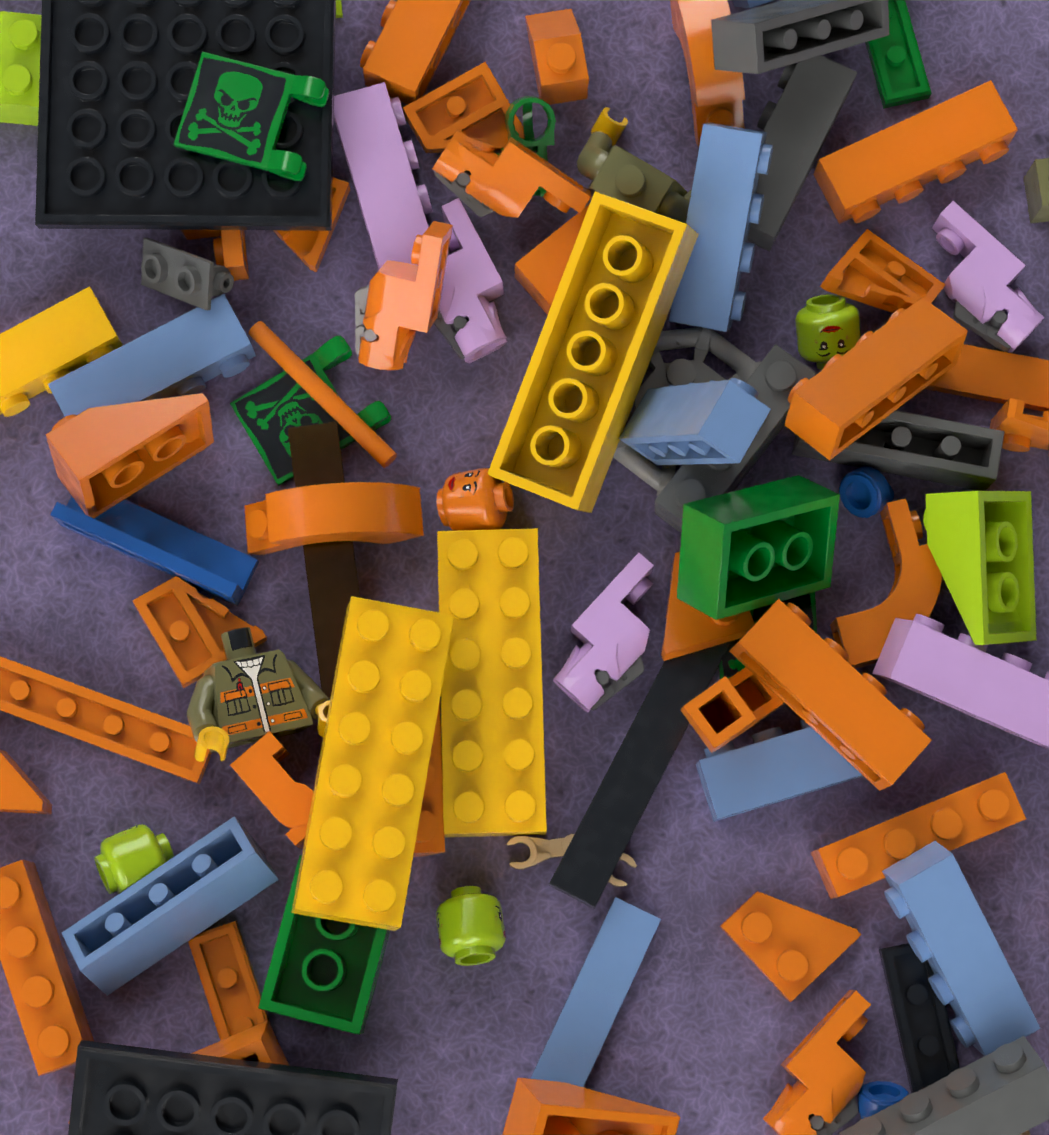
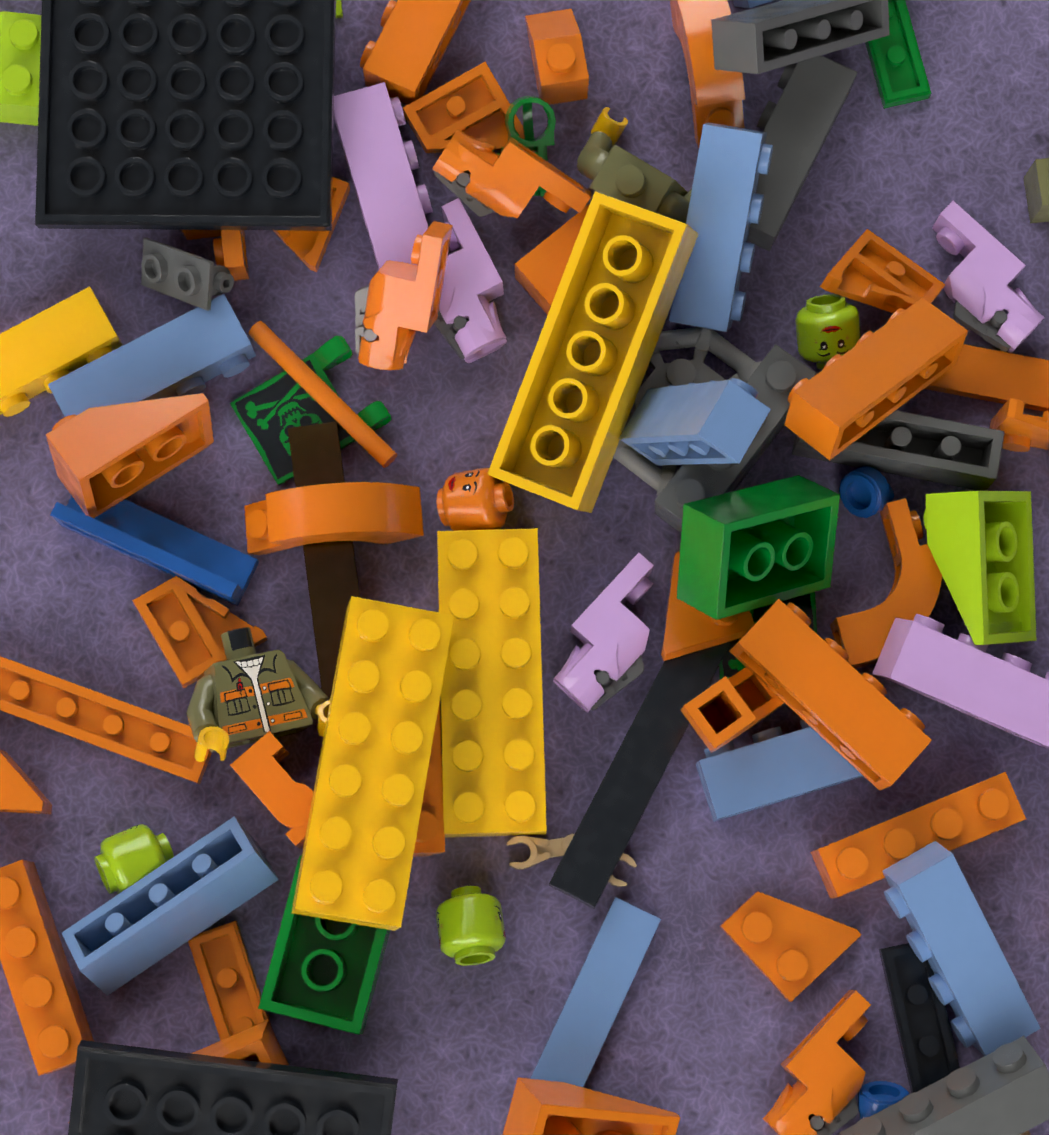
(240, 111): flag -> none
(915, 153): orange brick -> none

